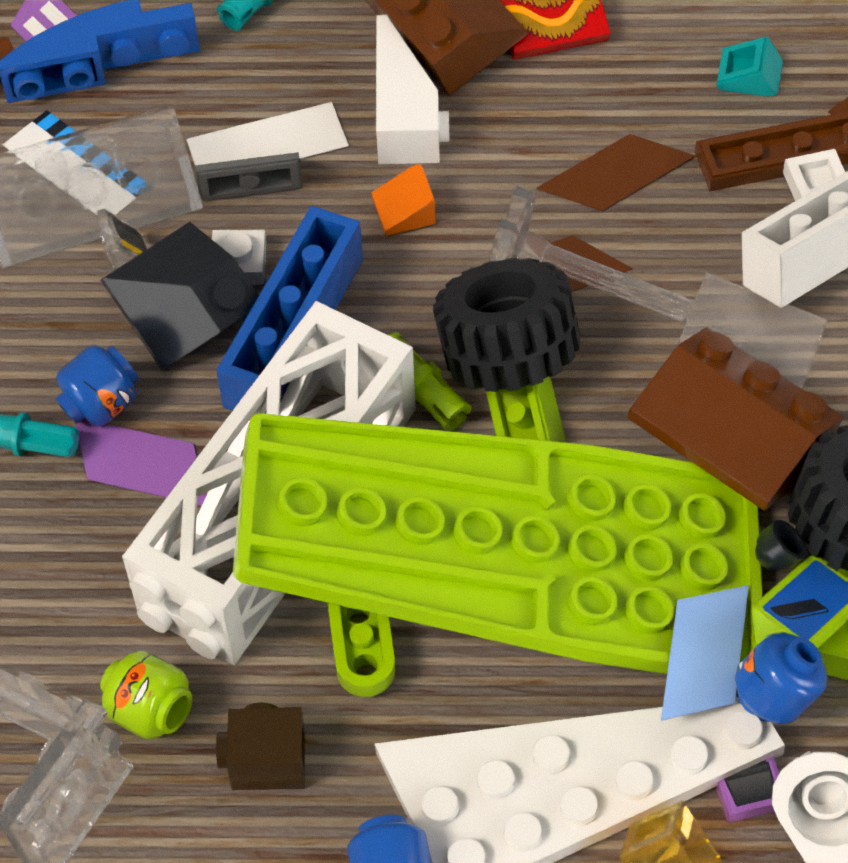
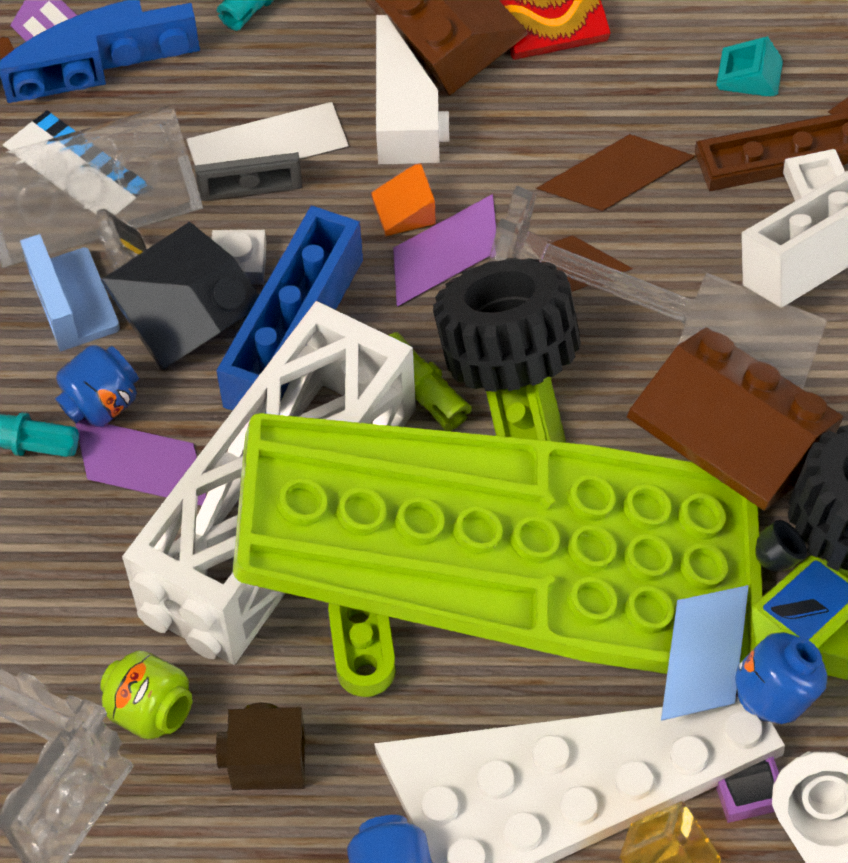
(70, 294): none -> light blue panel
(444, 250): none -> medium lavender sticker

